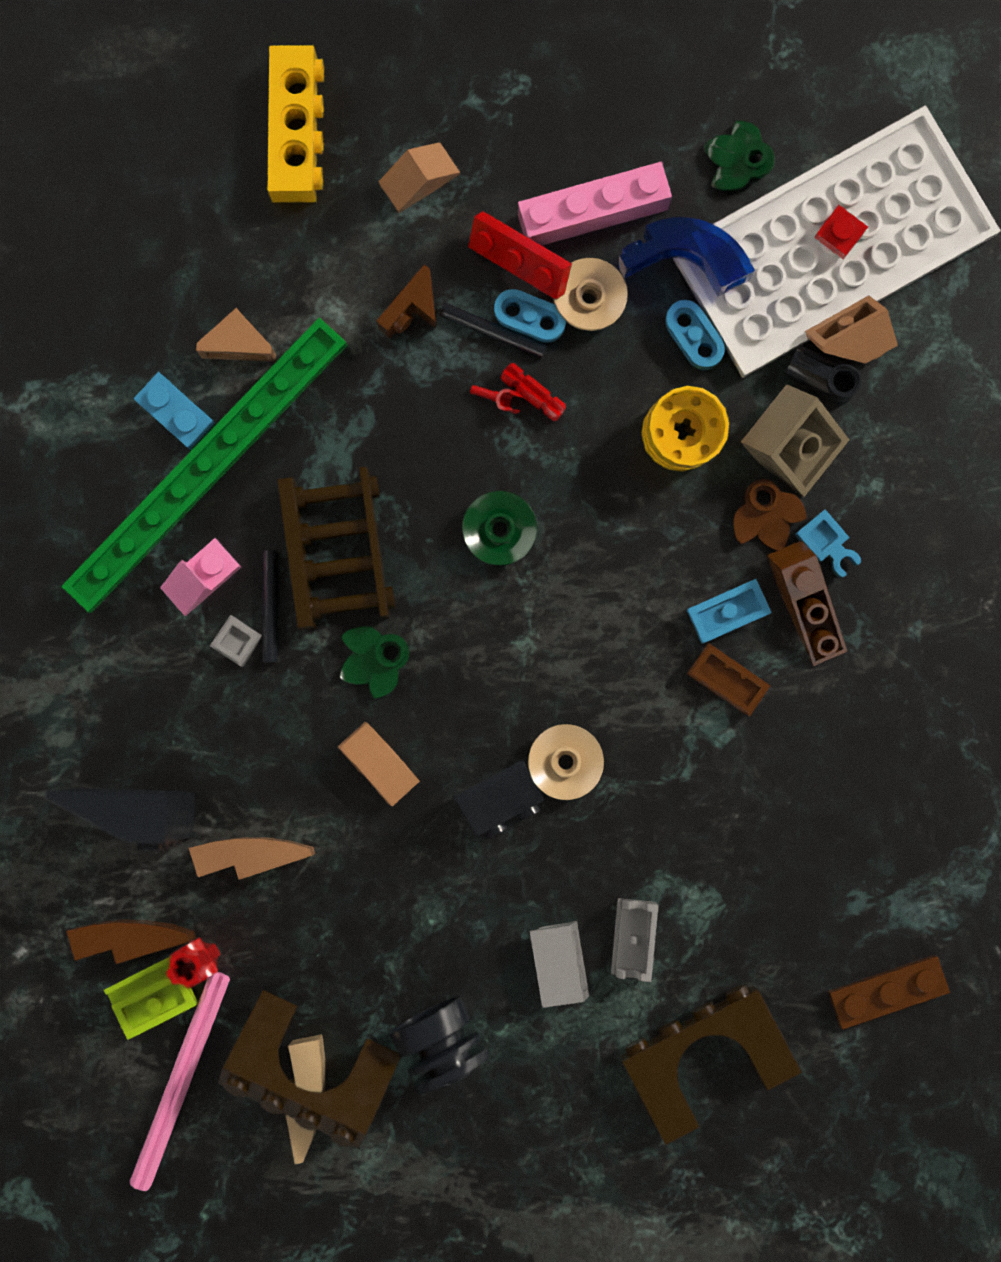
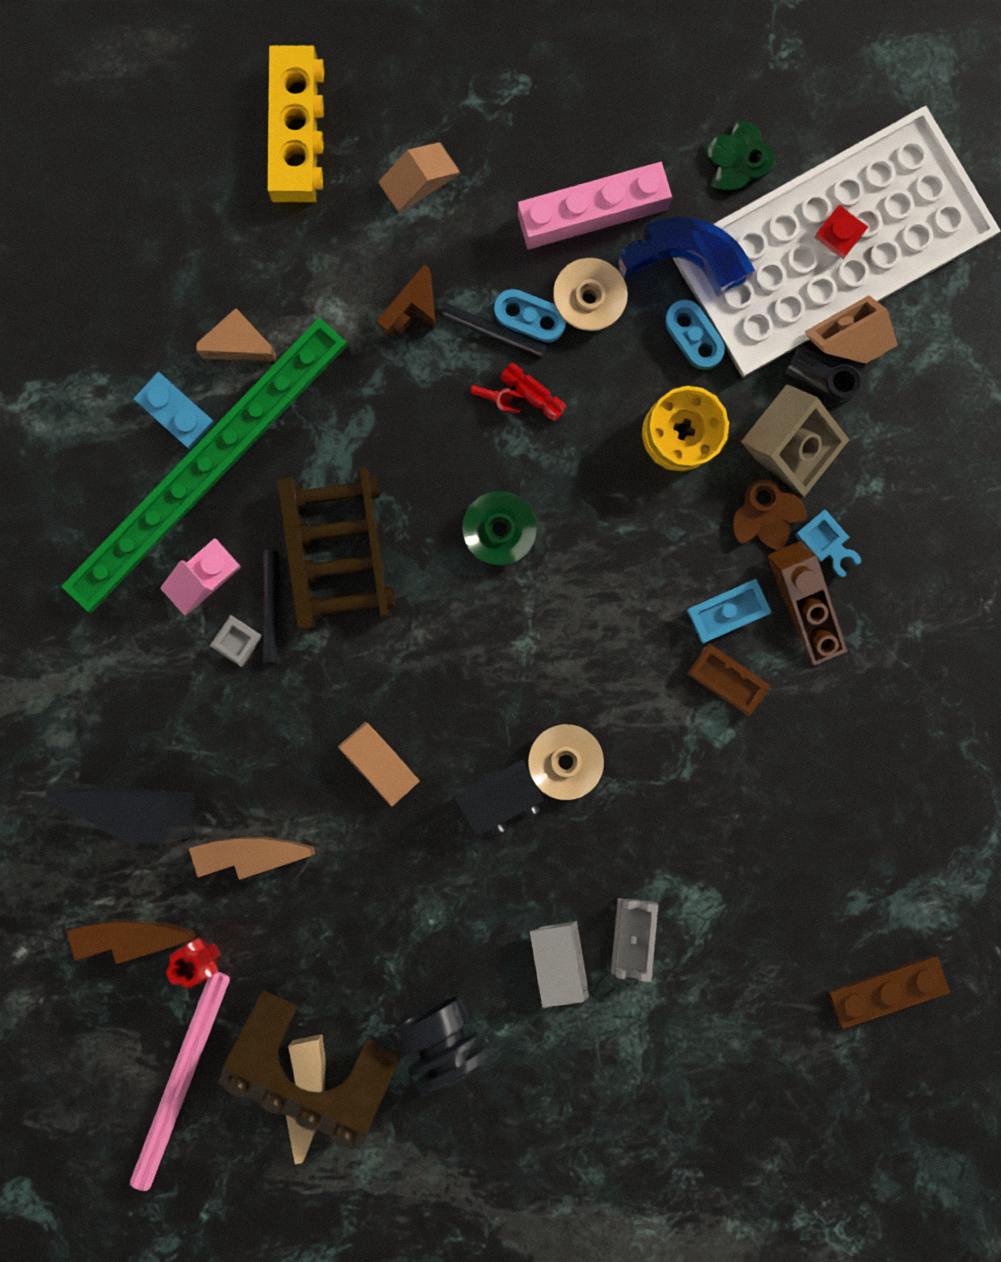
(148, 999): lime plate -> none
(368, 659): dark green plate -> none
(519, 255): red plate -> none
(656, 1061): dark brown arch -> none

